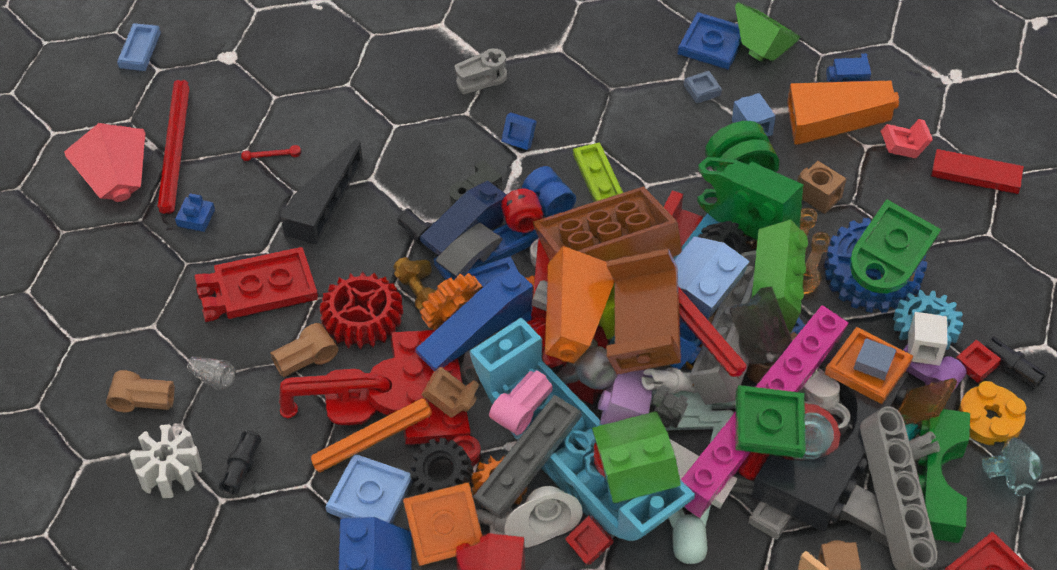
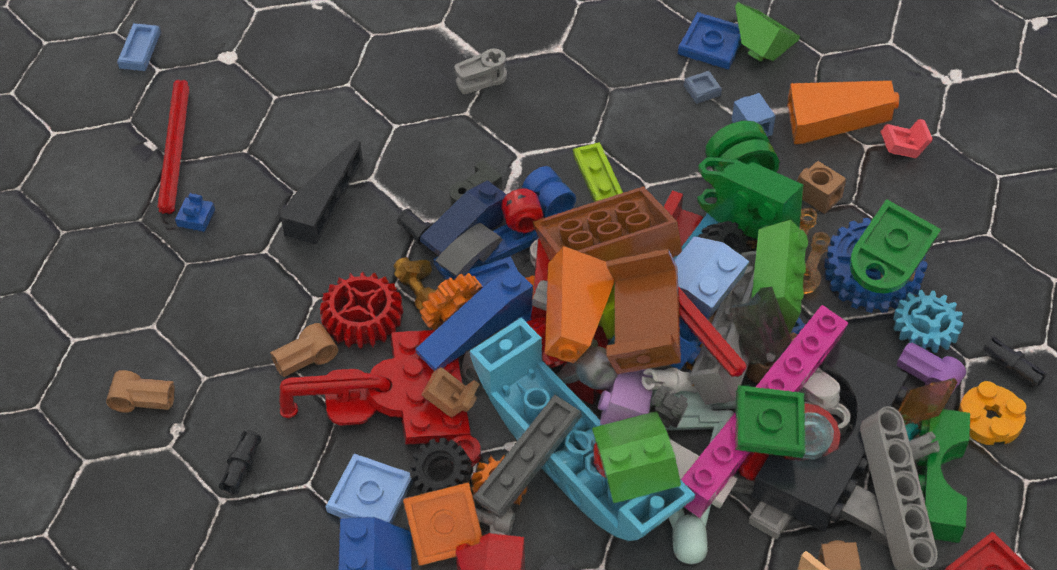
(110, 160): coral slope -> none
(166, 461): white gear -> none
(212, 371): clear cone -> none
(256, 285): red tile -> none
(294, 151): red hinge -> none
(371, 435): orange axle -> none
(517, 408): bright pink piece -> none
(518, 131): blue tile -> none
(544, 516): white piece -> none
(589, 540): red plate -> none
(842, 367): orange tile -> none
(849, 70): blue brick -> none
(875, 359): sand blue tile -> none
(927, 338): white brick -> none
(977, 171): red tile -> none
(978, 361): red plate -> none
(1018, 464): clear light blue piece -> none

